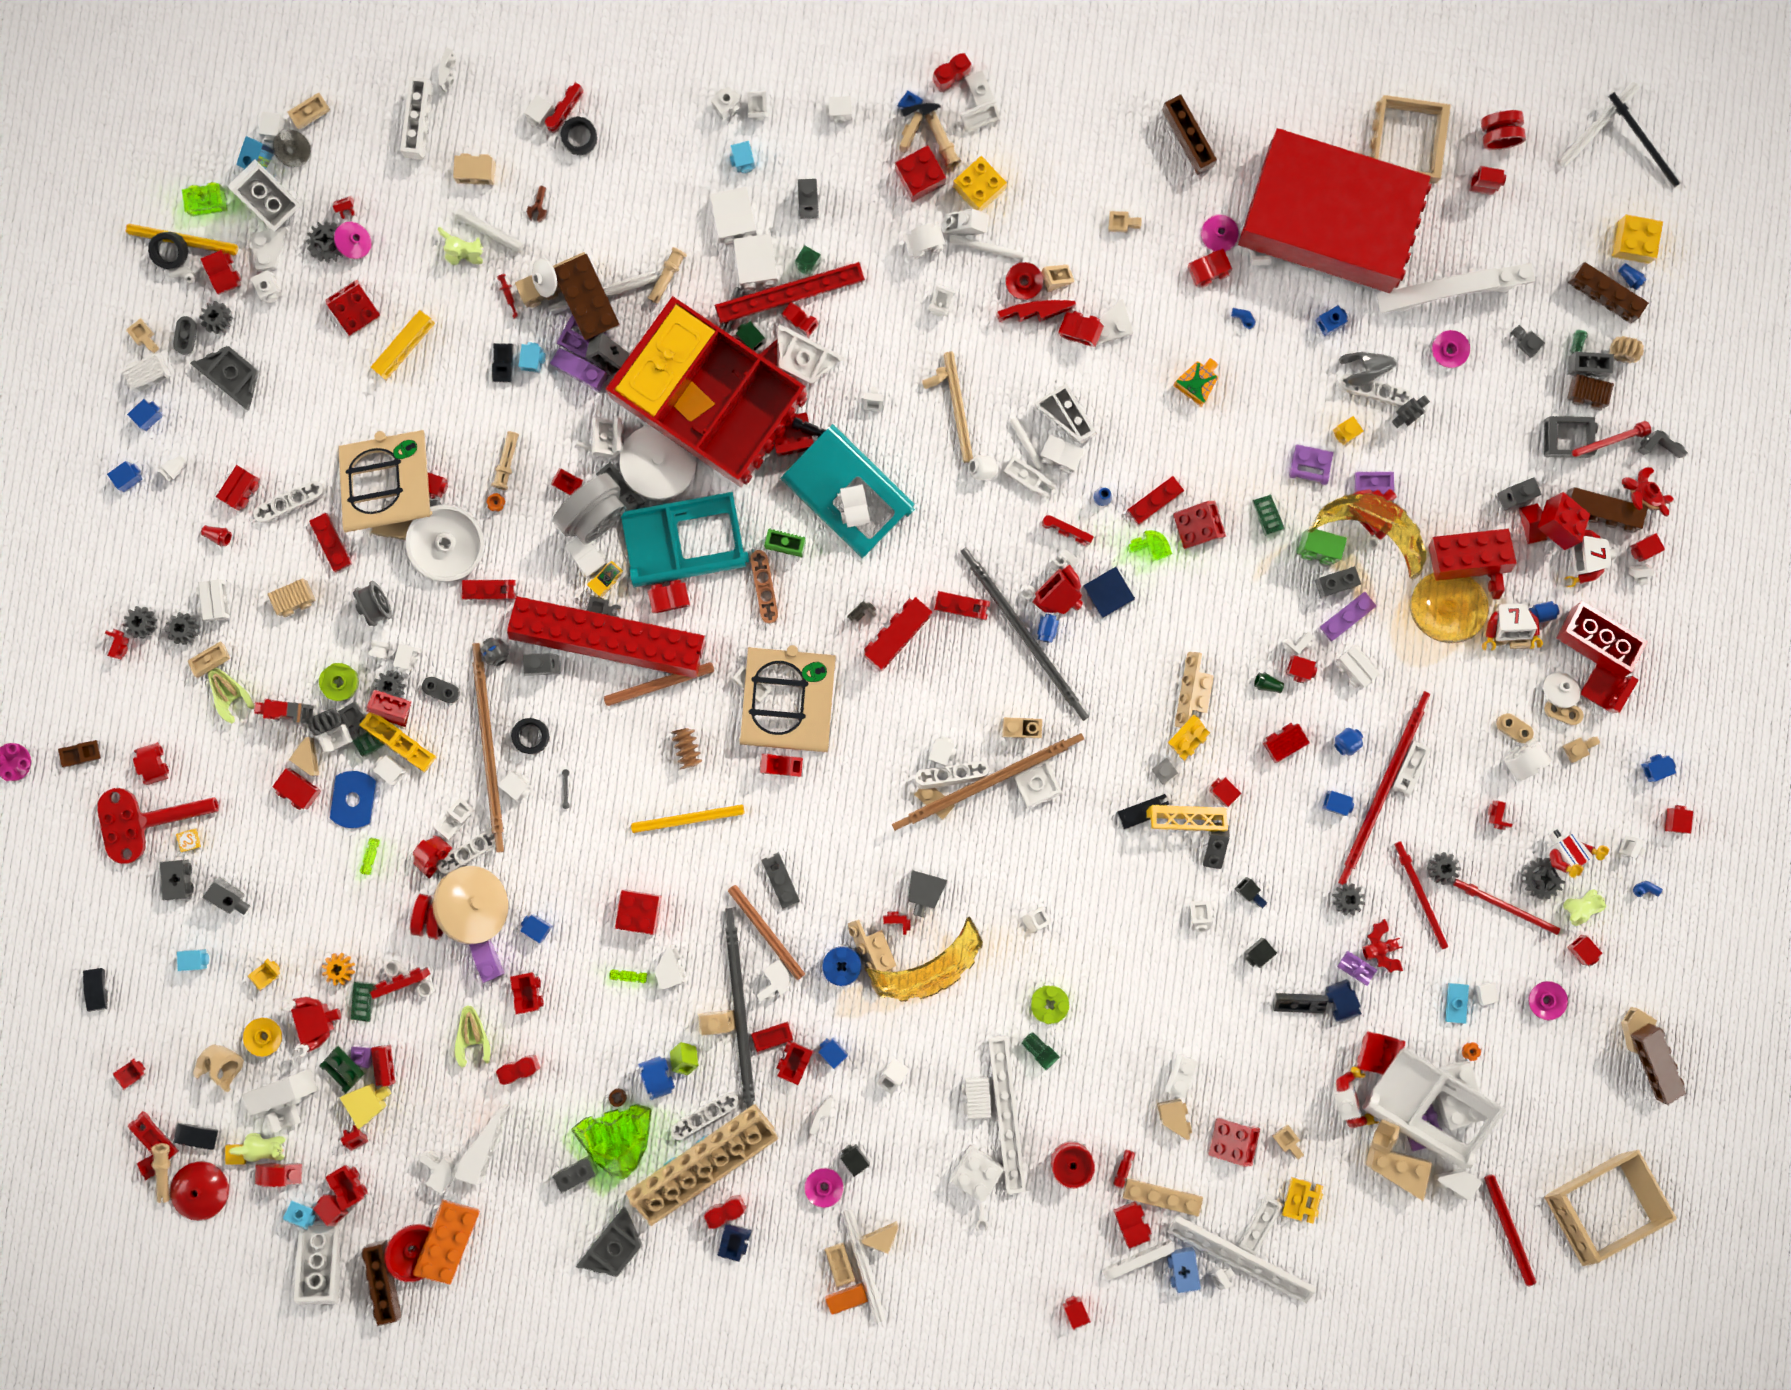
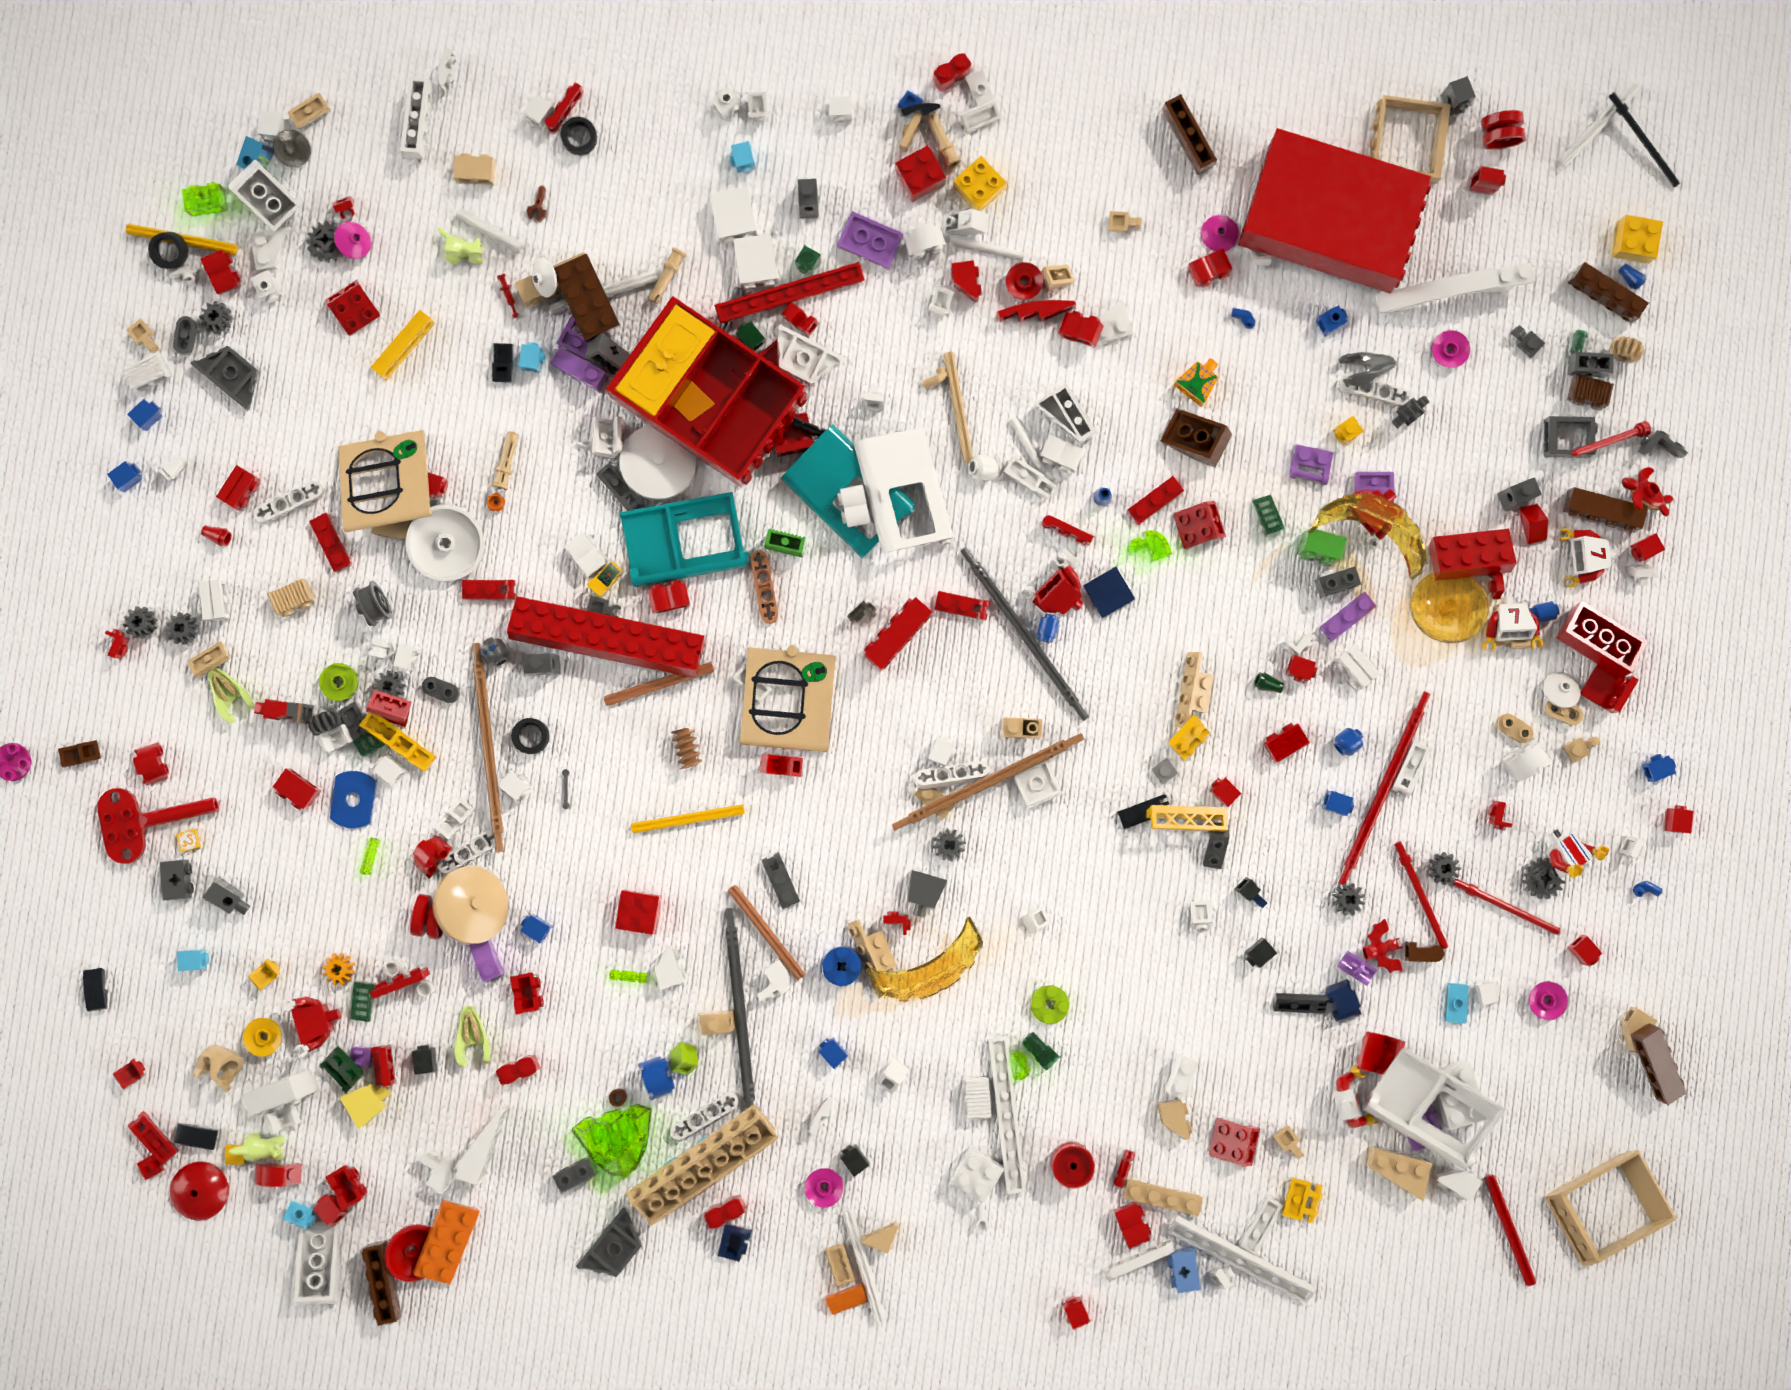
(161, 1164): tan pin -> none
(306, 757): tan slope -> none
(354, 1139): red tile -> none
(424, 1060): none -> pearl dark grey brick
(566, 482): red bracket -> none
(590, 509): light grey wheel -> none
(772, 1036): red tile -> none
(795, 1062): red cylinder -> none
(870, 240): none -> medium lavender plate
(896, 462): none -> white piece
(948, 851): none -> dark grey gear
(965, 280): none -> red slope
(1021, 1060): none -> clear neon green bracket
(1197, 437): none -> reddish brown slope
(1385, 1136): tan panel -> none
(1430, 953): none -> reddish brown leg
(1459, 95): none -> dark grey brick
(1466, 1051): orange plate -> none
(1564, 521): red brick -> none
(1583, 908): yellowish green animal -> none

